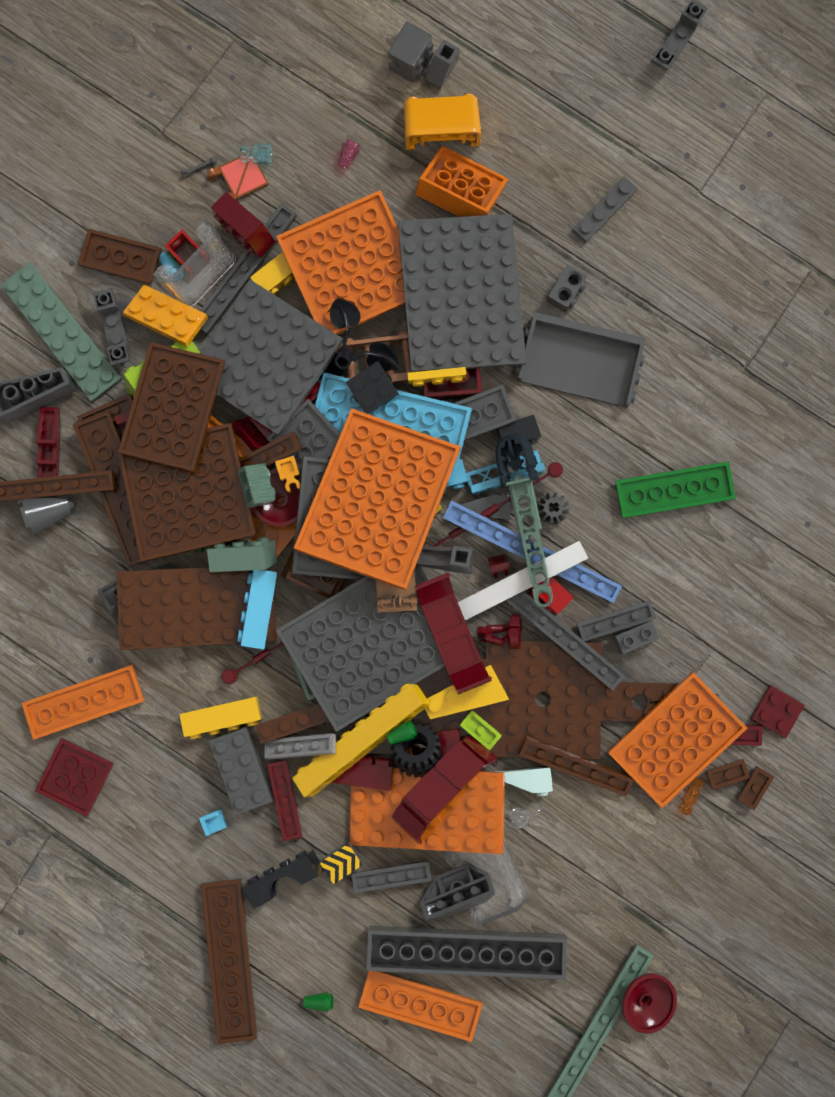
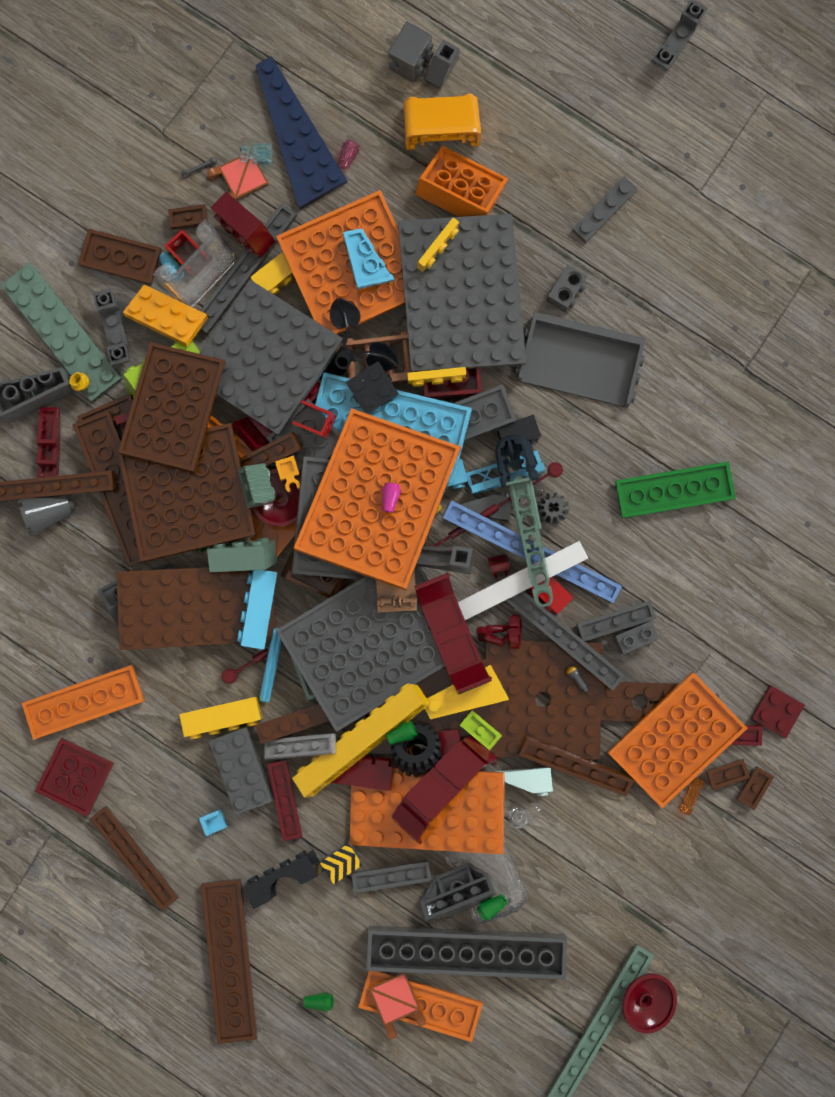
(79, 381): none -> yellow plate
(134, 858): none -> reddish brown plate
(187, 216): none -> reddish brown plate
(271, 666): none -> medium azure axle
(306, 156): none -> dark blue wing
(327, 425): none -> red piece
(364, 261): none -> medium azure wing
(390, 496): none -> dark pink cone
(395, 1001): none -> coral flag
(438, 245): none -> yellow plate
(490, 907): none -> green cone
(573, 672): none -> dark grey piece

